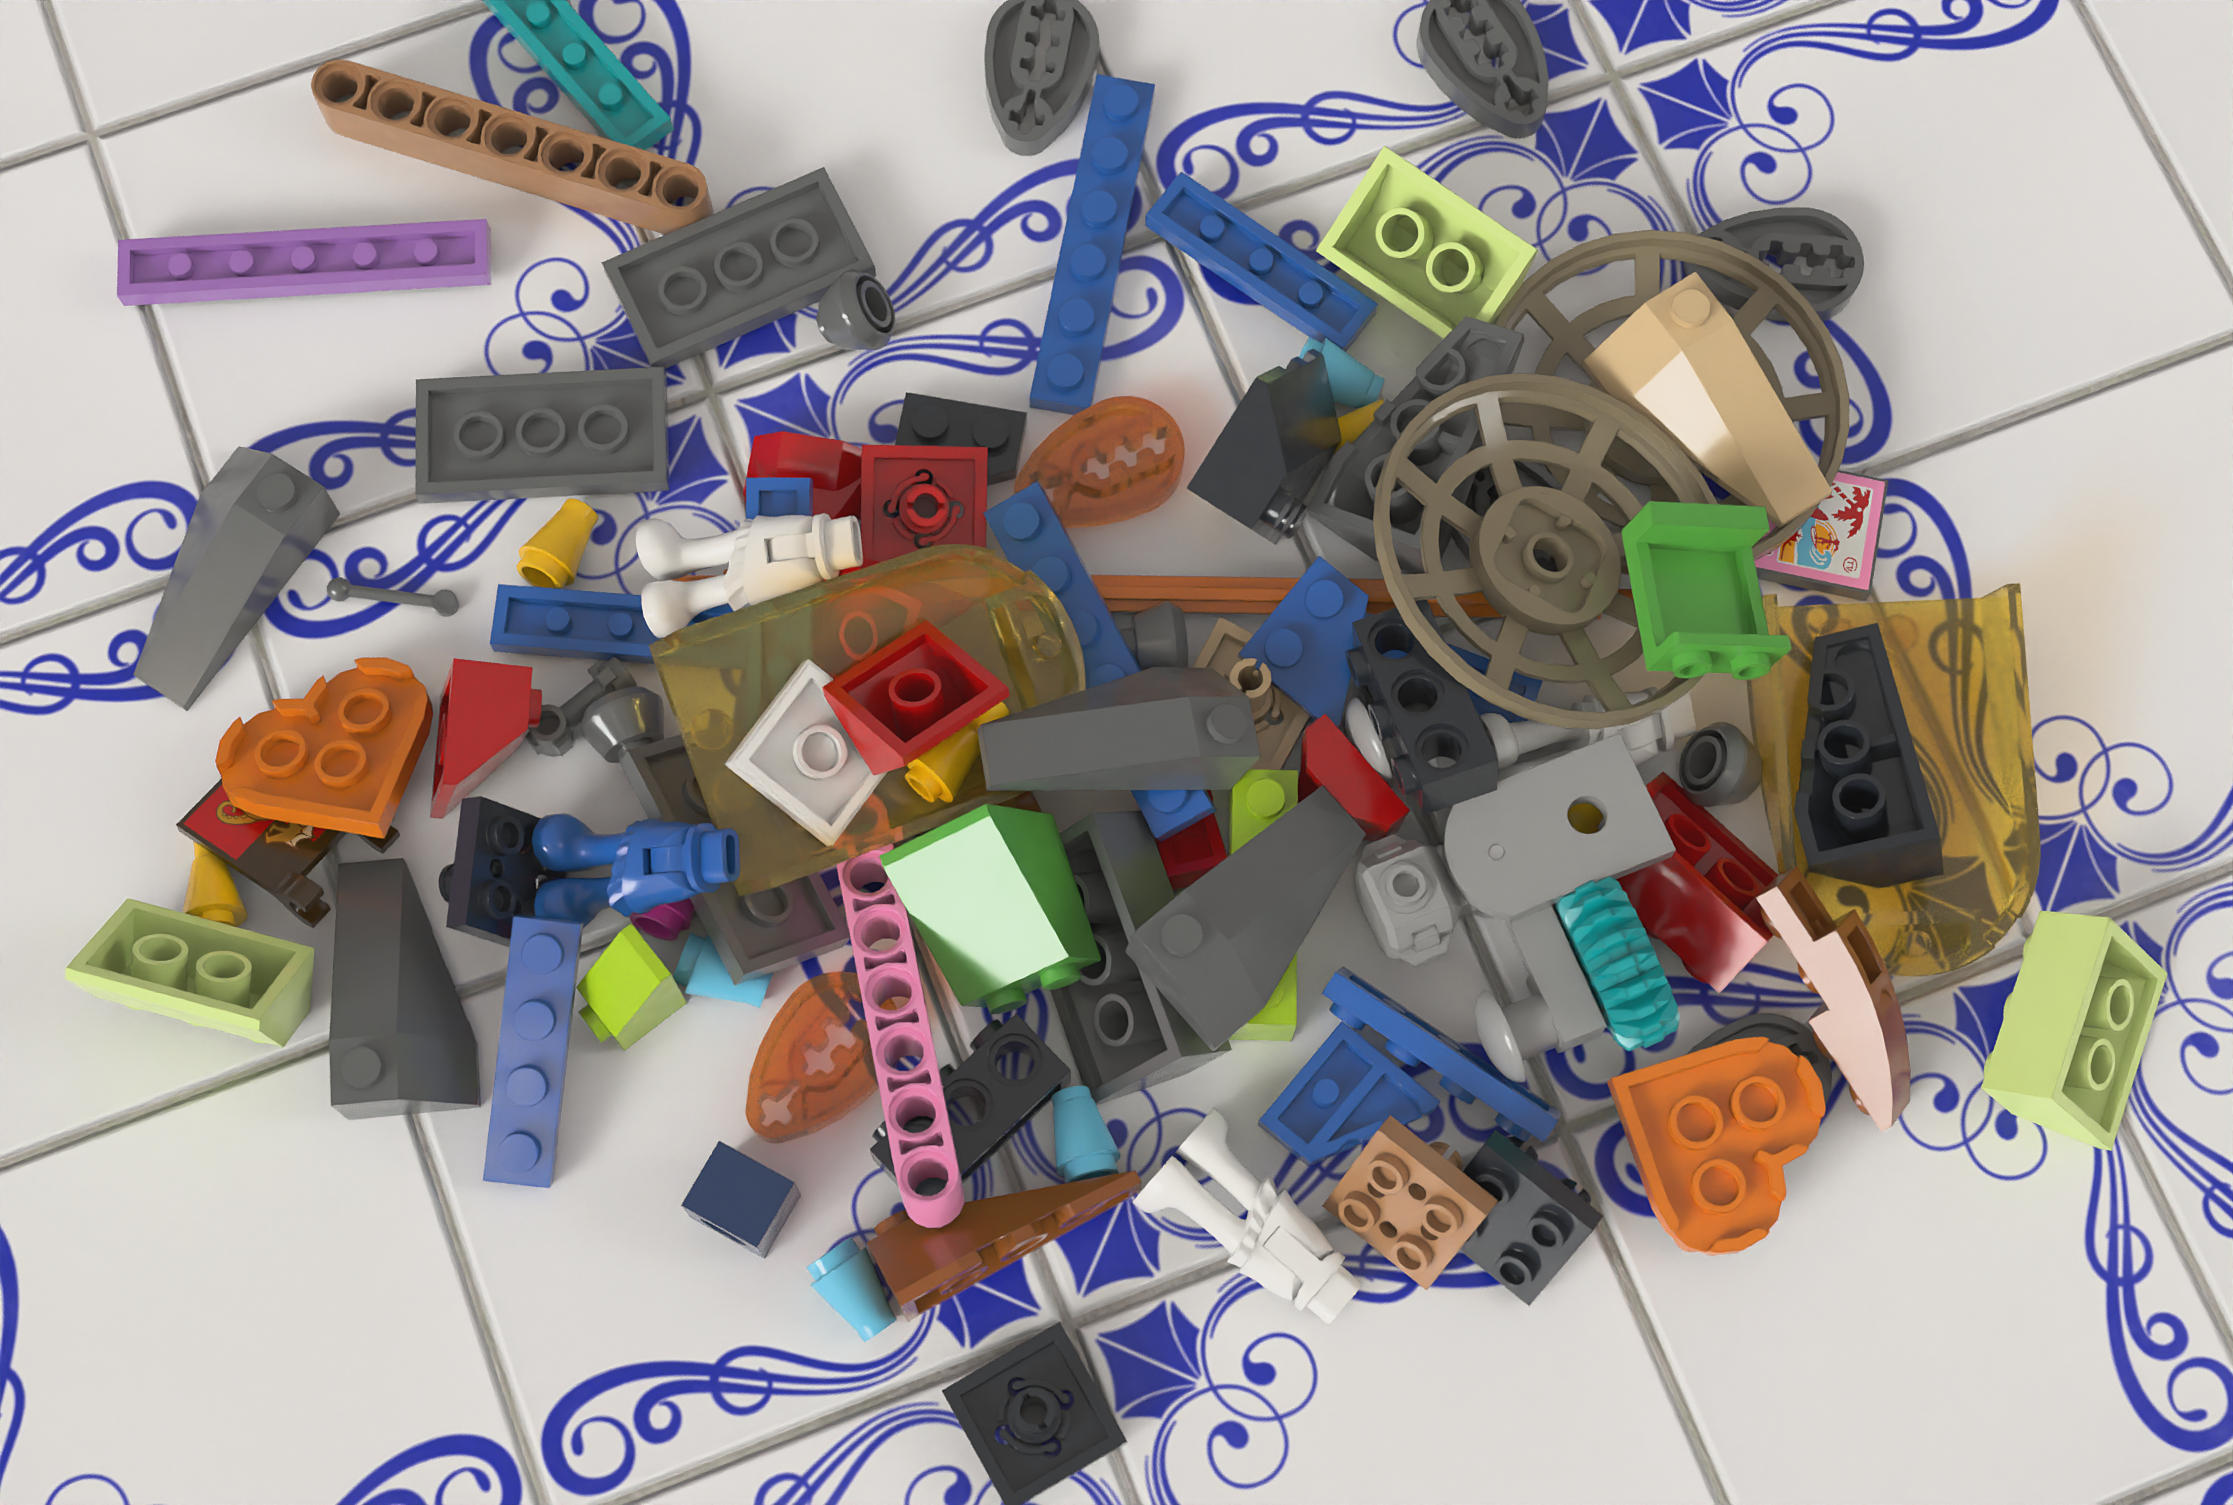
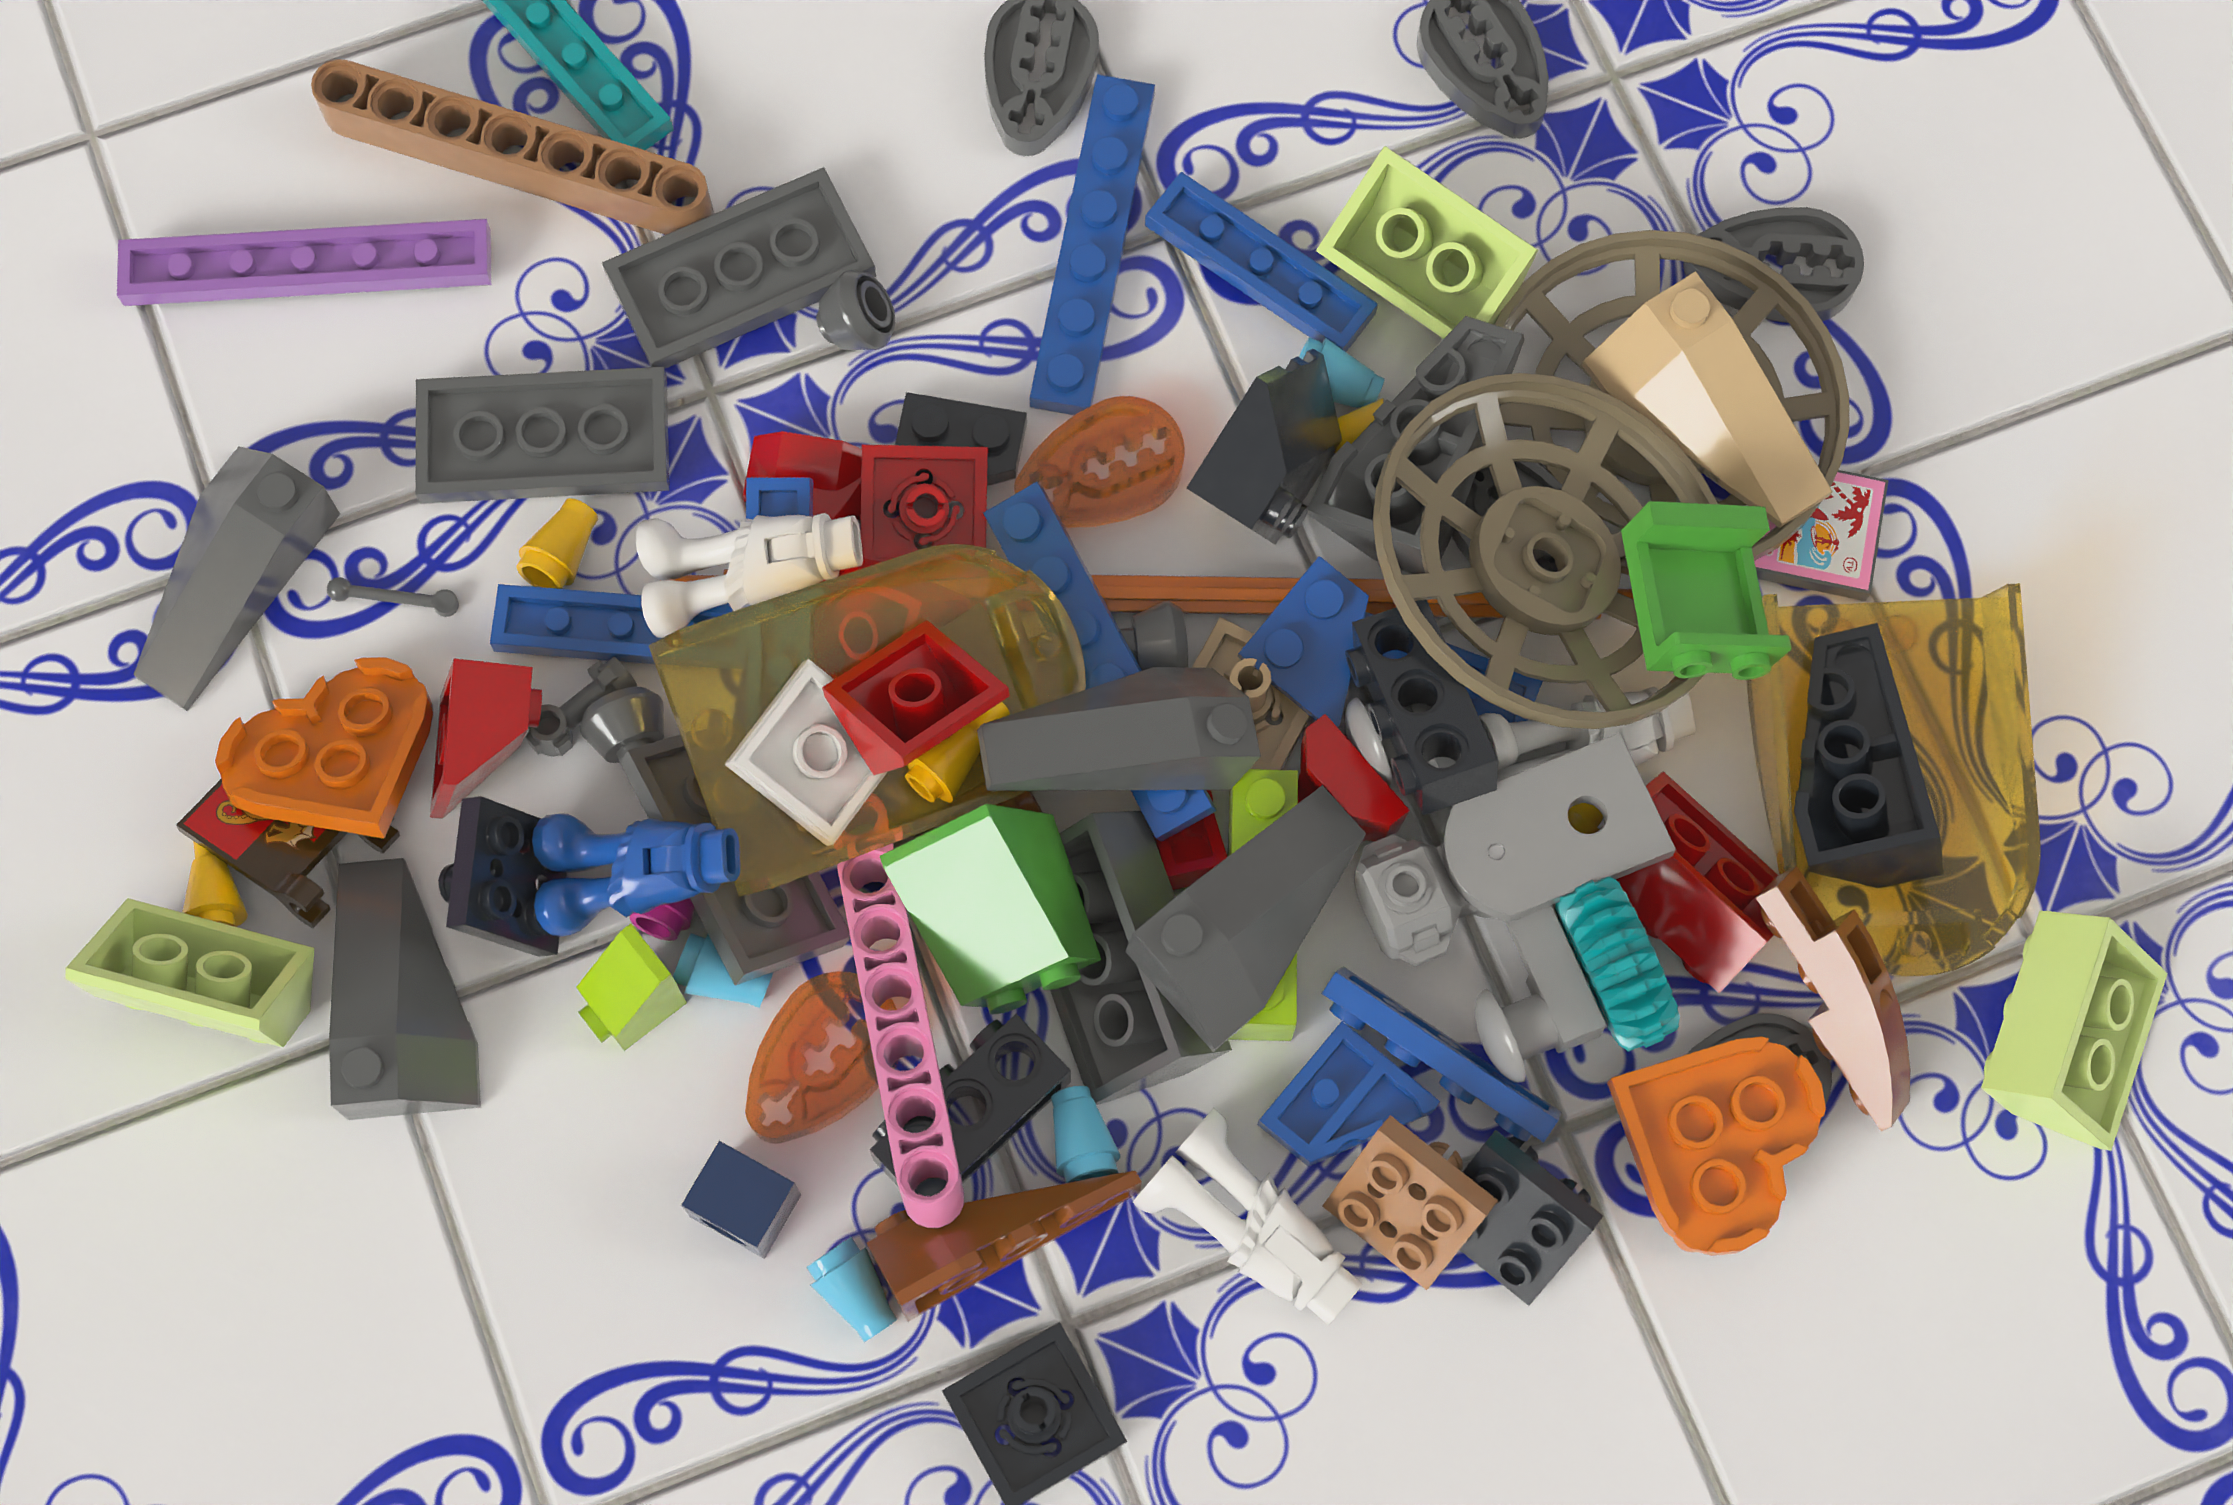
(533, 1051): plate -> none
(1719, 766): dark grey cone -> none

